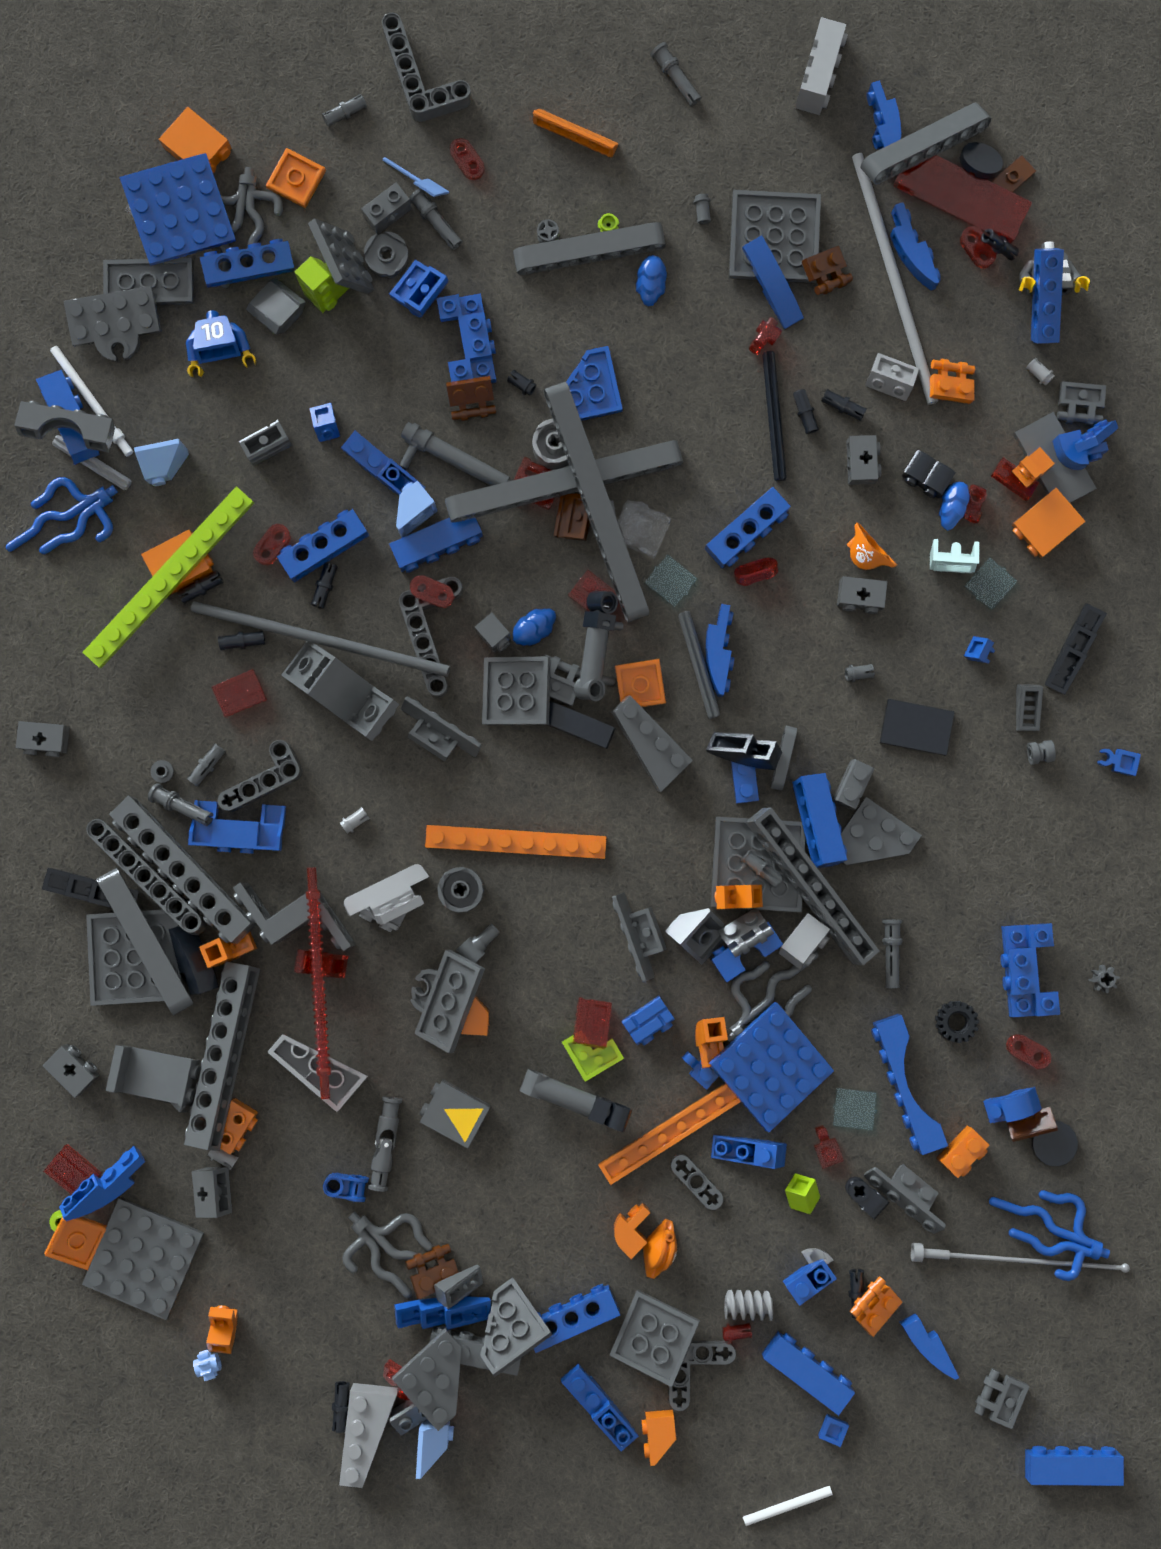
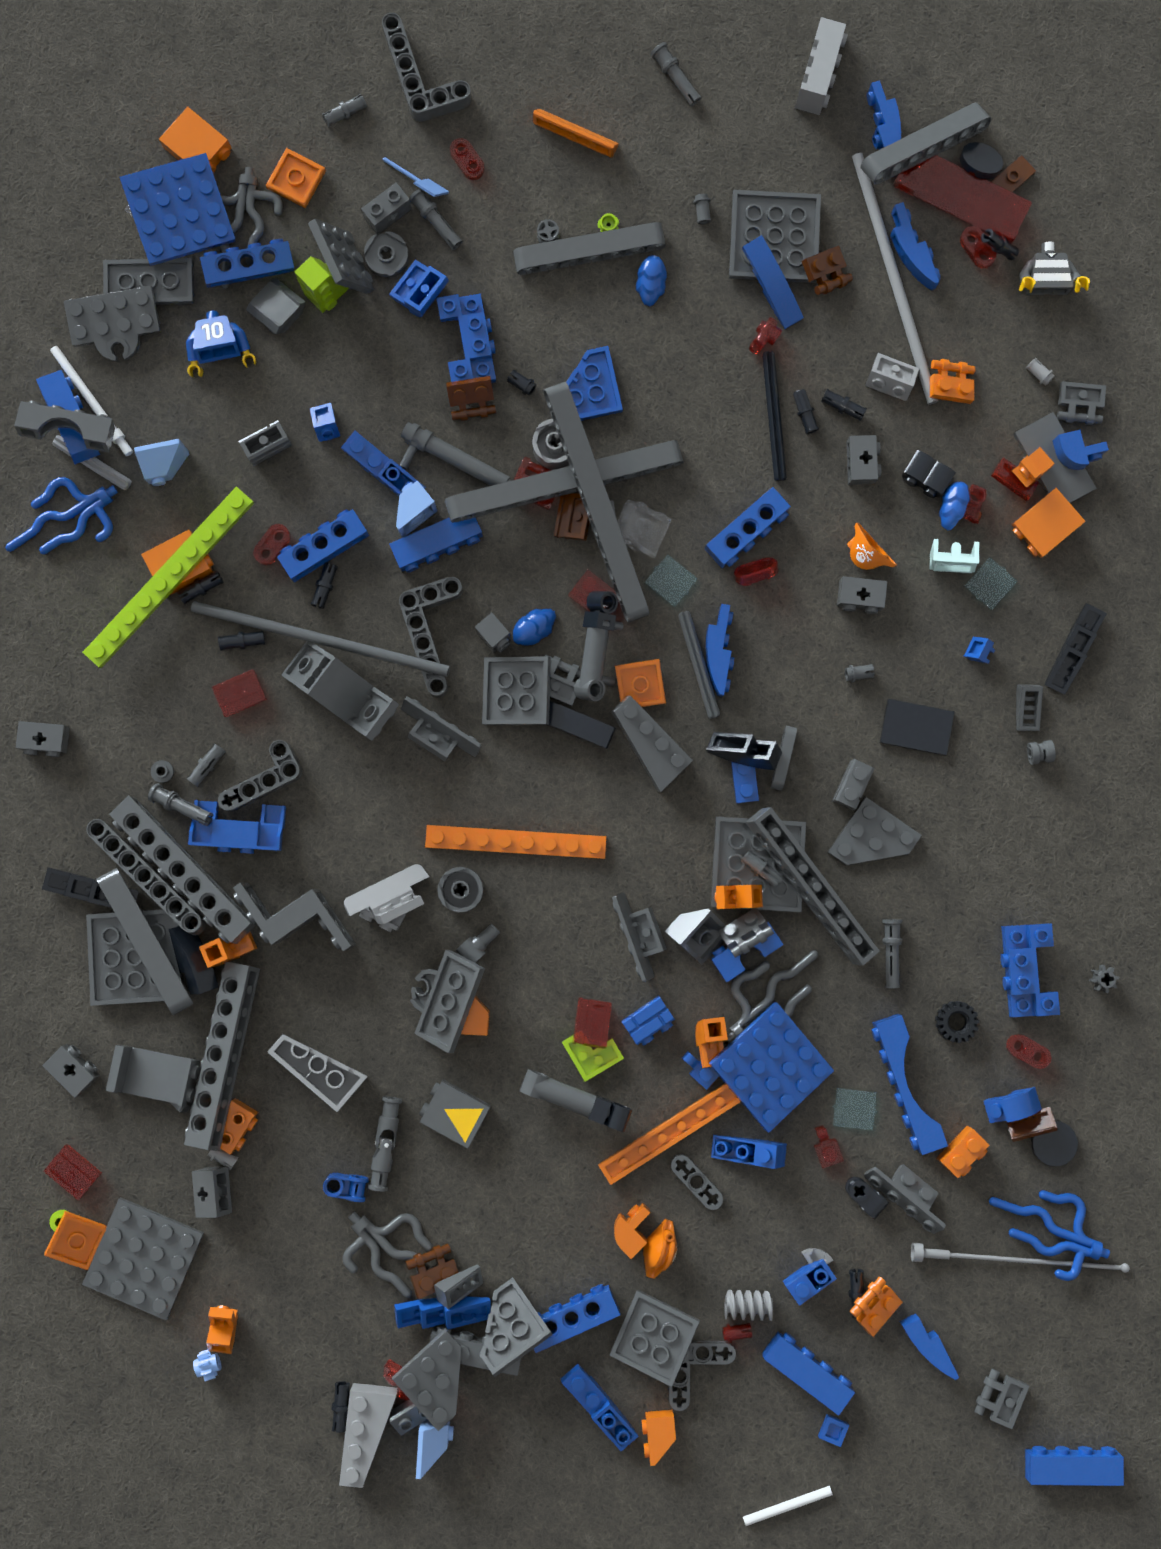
(97, 1191): blue slope -> none
(323, 1070): clear red hose -> none
(334, 963): clear red brick -> none
(354, 820): light grey pin -> none
(432, 591): clear red plate -> none
(802, 1193): lime panel -> none
(804, 941): light grey brick -> none
(819, 820): blue brick -> none
(1047, 295): blue brick -> none
(1096, 435): blue plate -> none
(1122, 761): blue plate -> none

